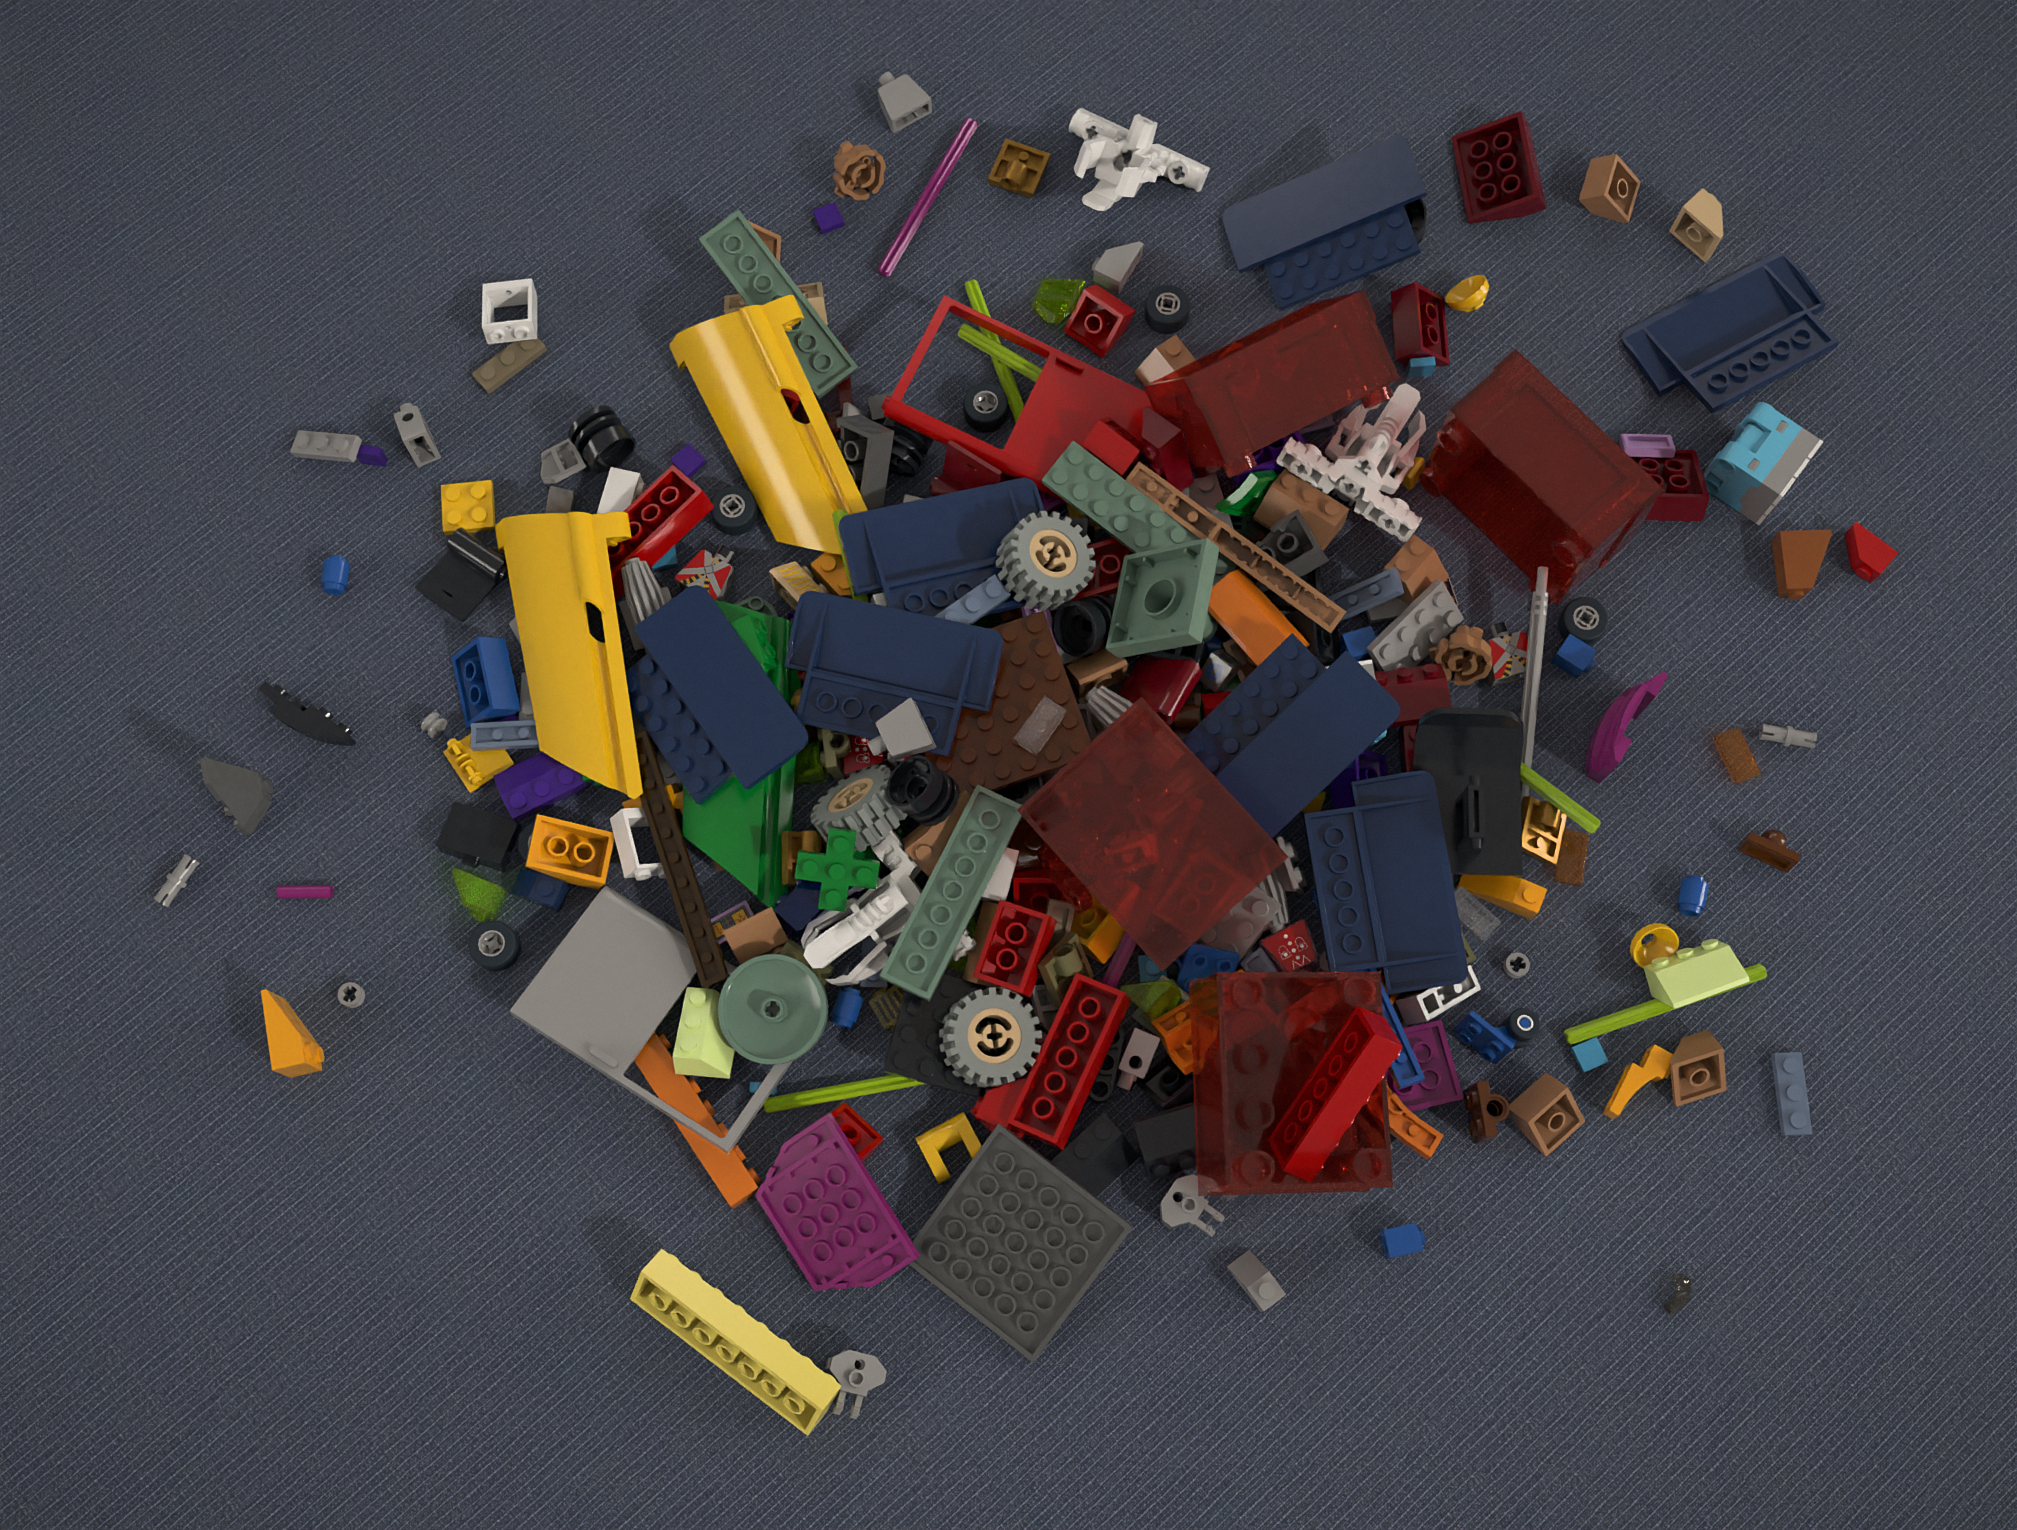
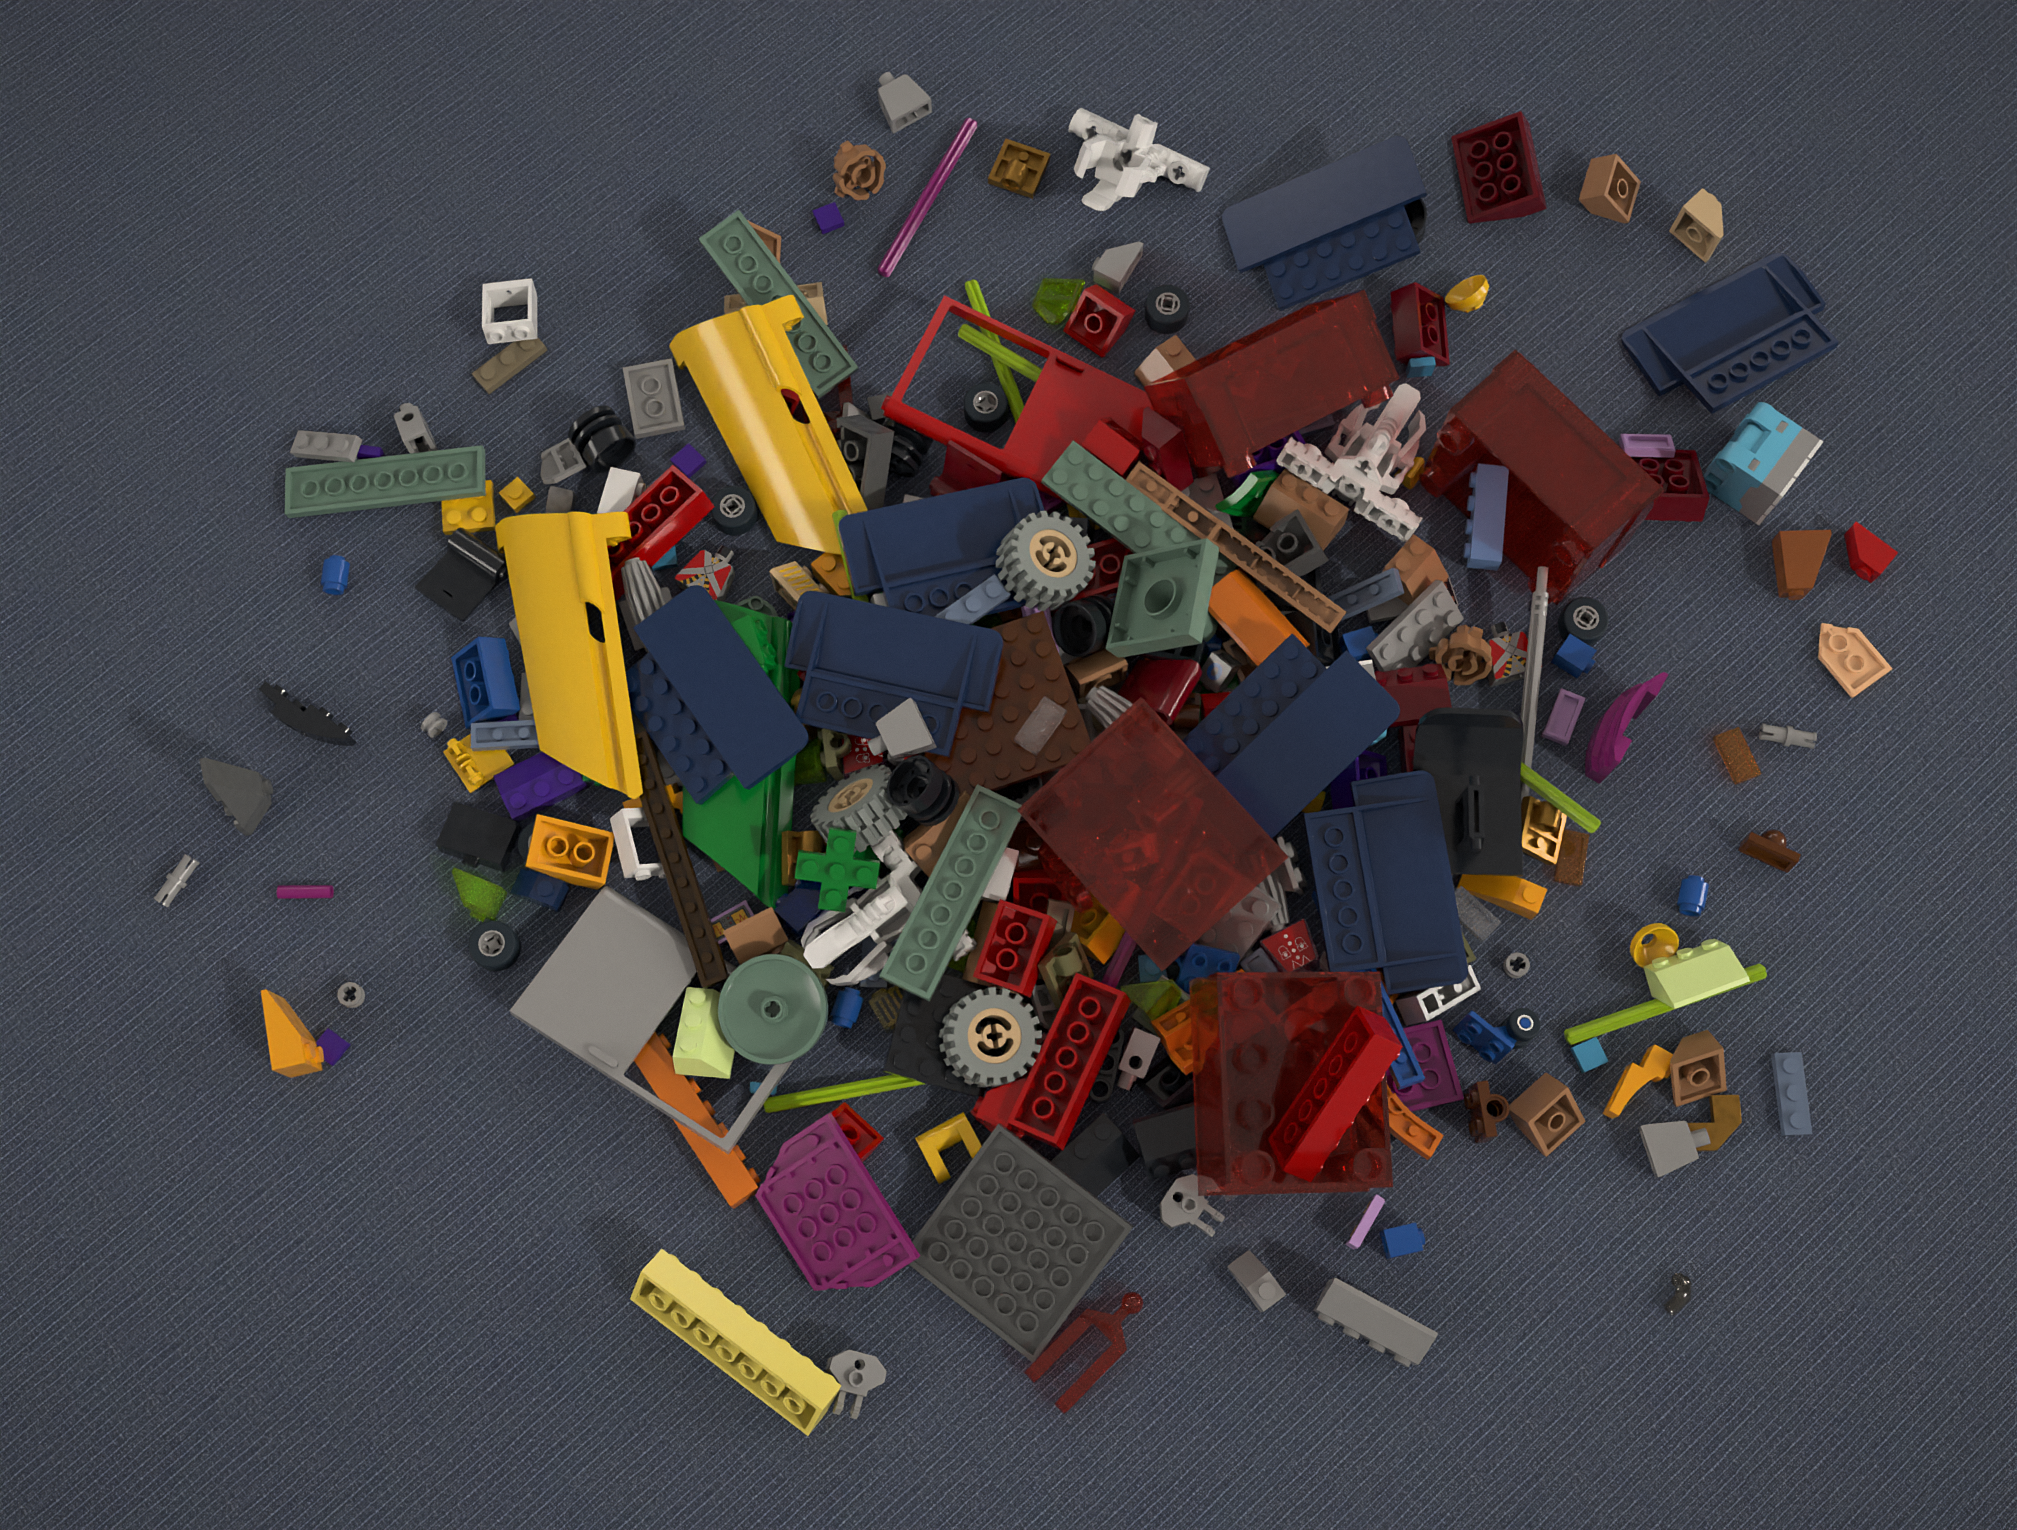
(332, 1046): none -> dark purple tile
(385, 481): none -> sand green plate
(517, 494): none -> yellow plate
(653, 398): none -> light grey plate
(1109, 1326): none -> clear red piece
(1365, 1222): none -> lavender tile
(1374, 1322): none -> light grey slope
(1487, 517): none -> medium blue brick
(1563, 717): none -> lavender tile
(1671, 1145): none -> light grey torso
(1724, 1117): none -> pearl gold tile
(1850, 658): none -> light nougat tile

